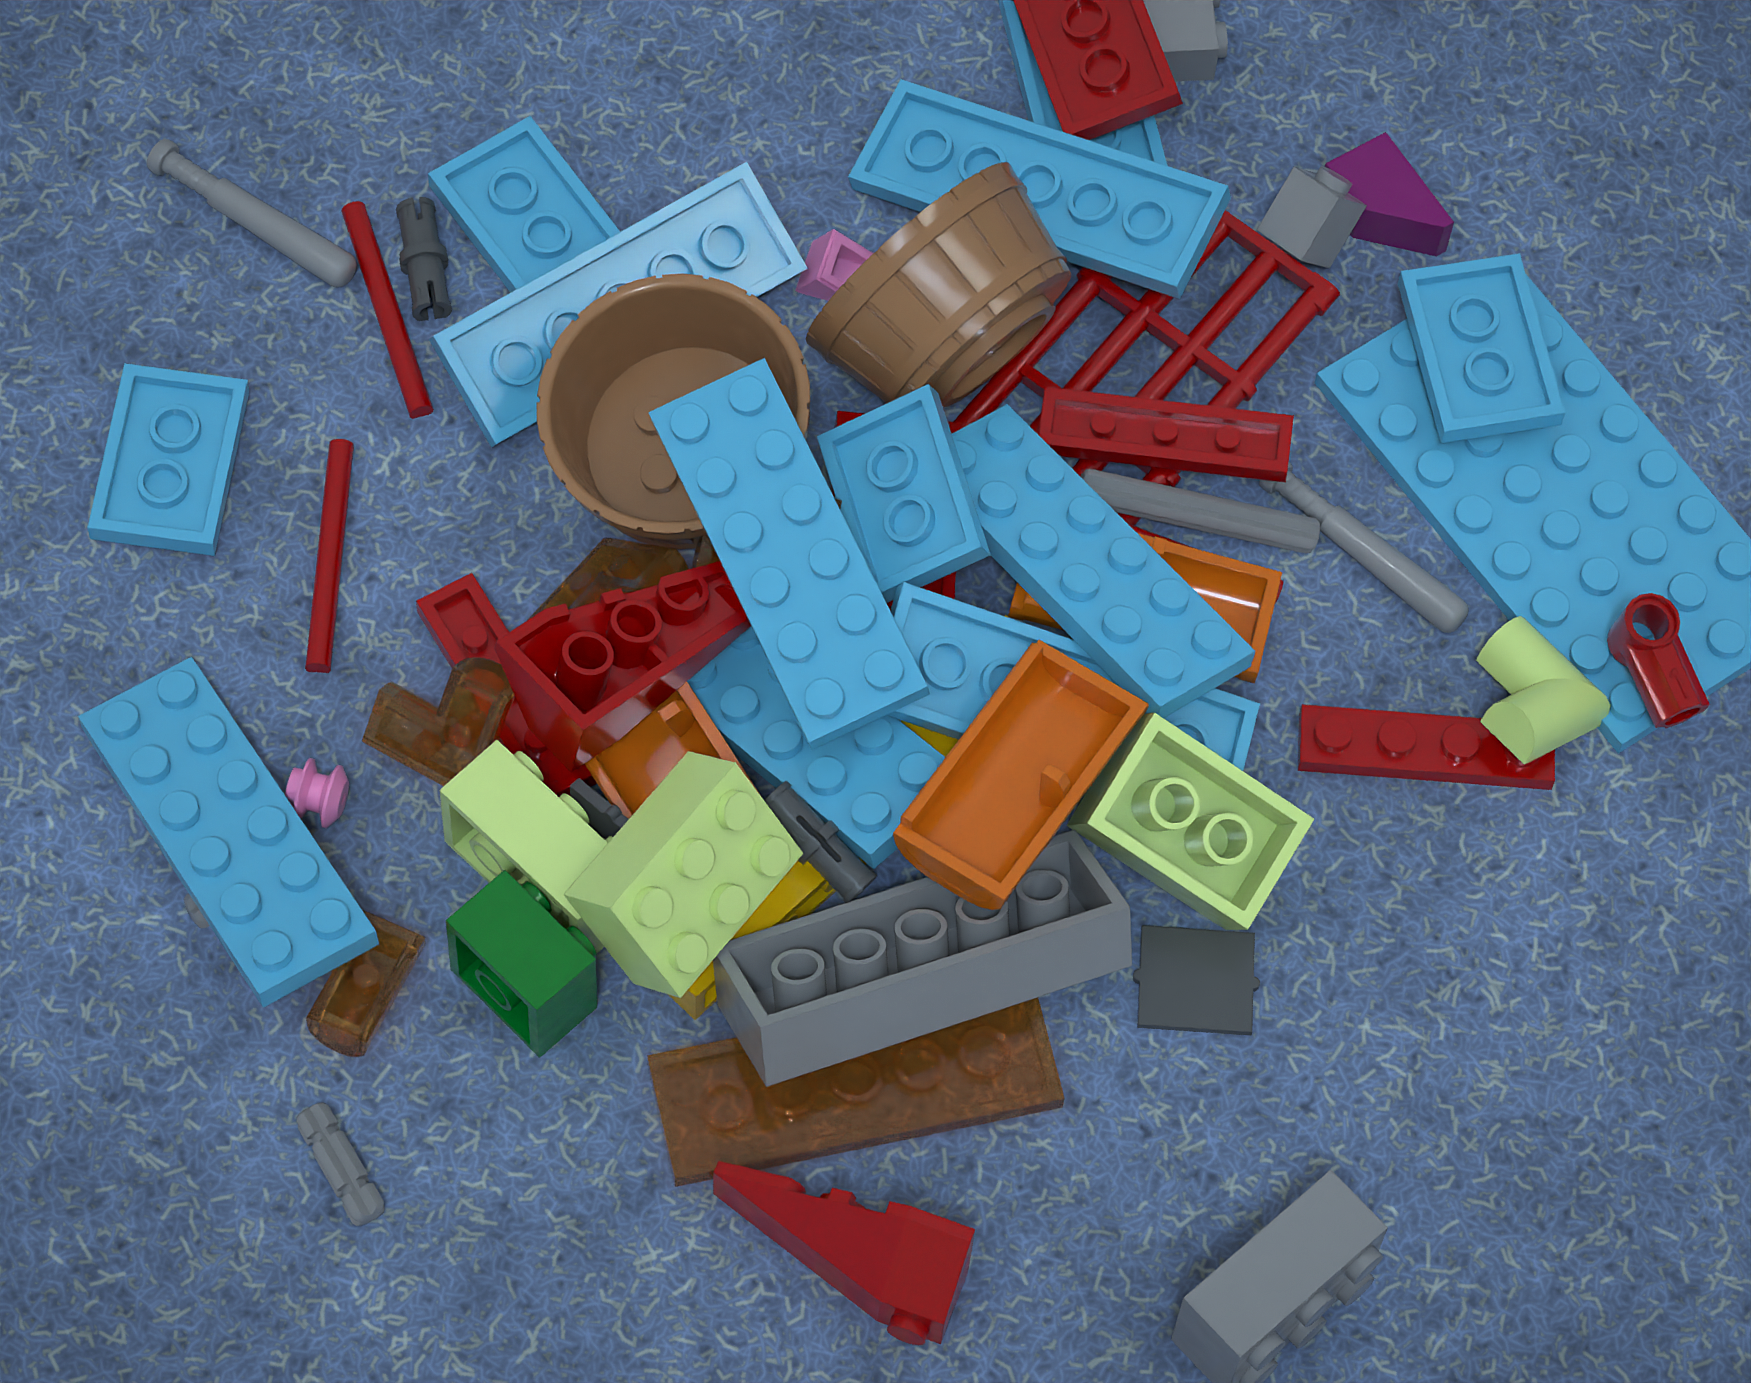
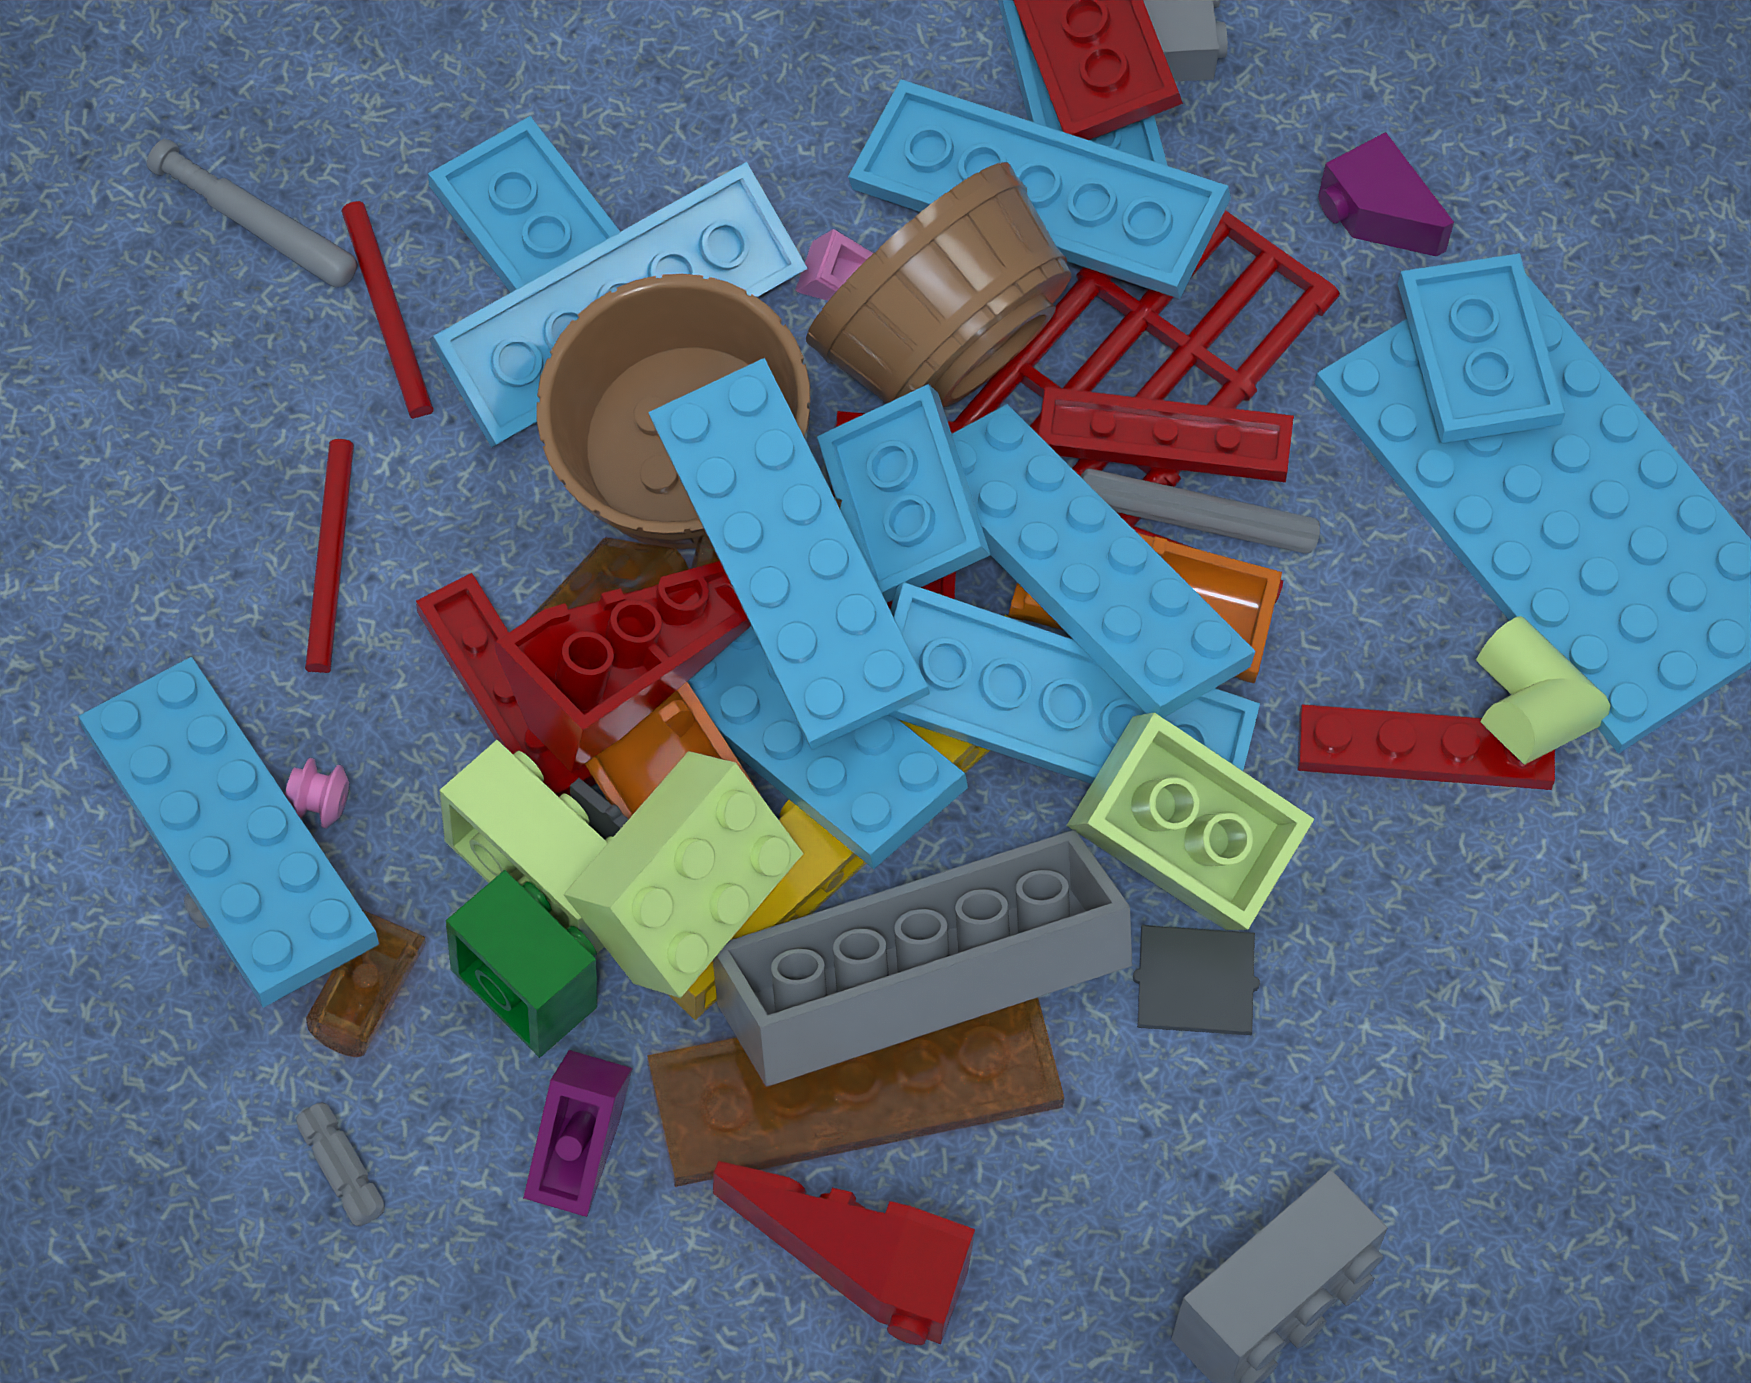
(168, 459): medium azure plate -> none
(423, 259): dark grey pin -> none
(445, 737): clear orange brick -> none
(576, 1132): none -> magenta slope
(820, 843): dark grey pin -> none
(1015, 775): orange container -> none
(1312, 215): light grey brick -> none
(1380, 558): light grey piece -> none
(1658, 665): red piece -> none

